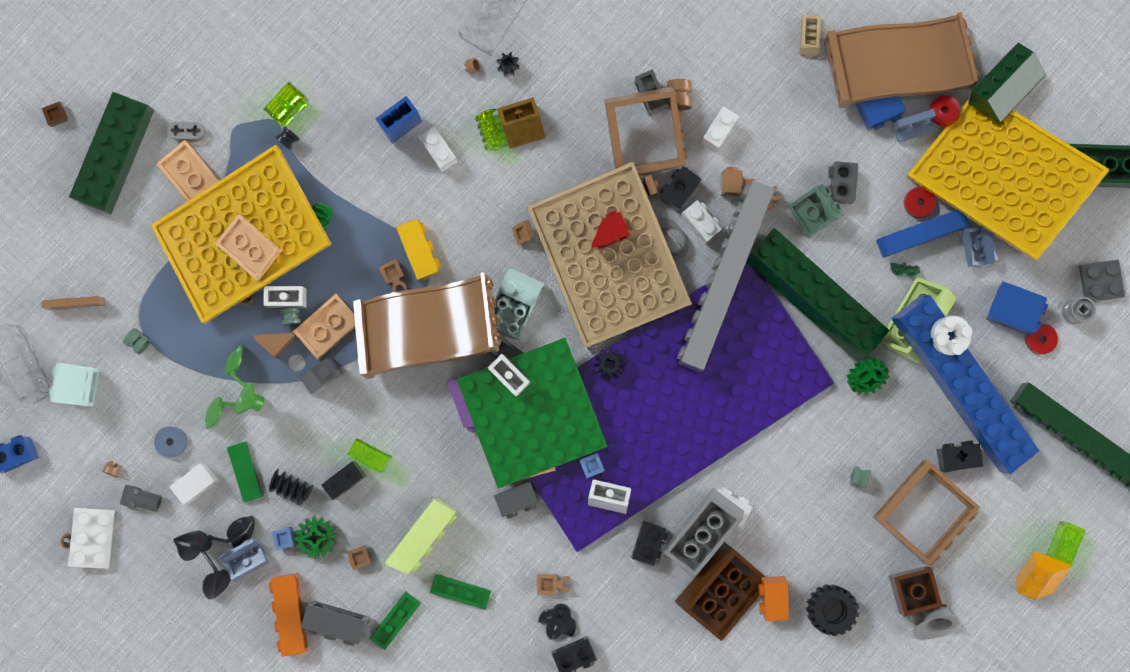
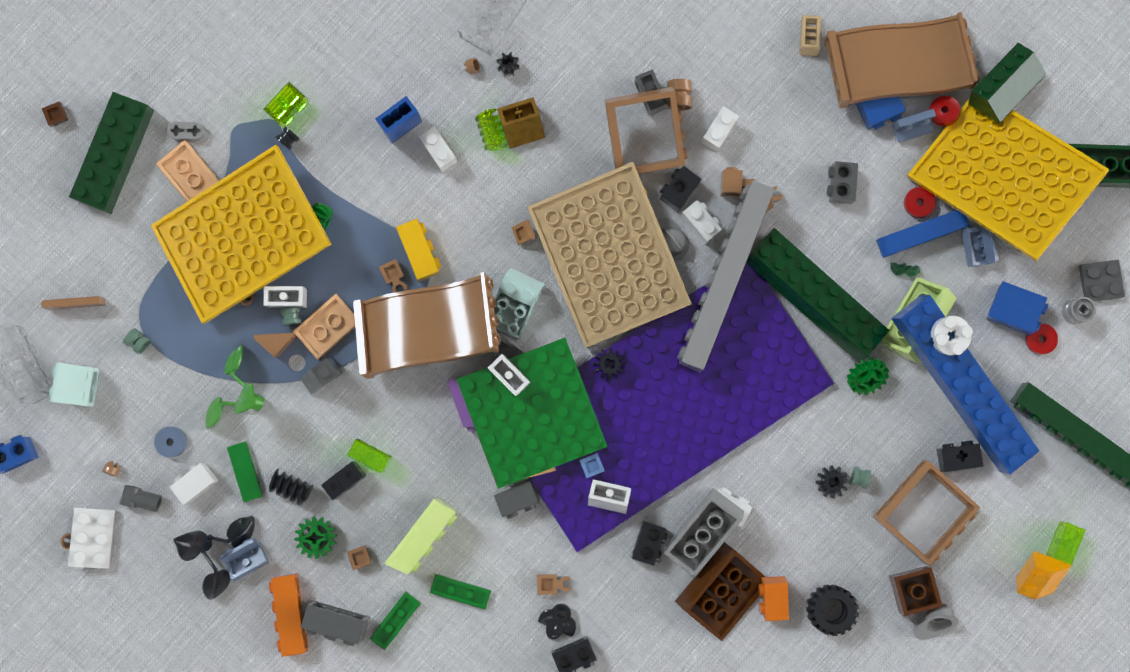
(248, 247): light nougat tile -> none
(284, 538): medium blue plate -> none
(611, 230): red slope -> none
(651, 186): medium nougat plate -> none
(815, 209): sand green plate -> none
(833, 489): none -> black gear

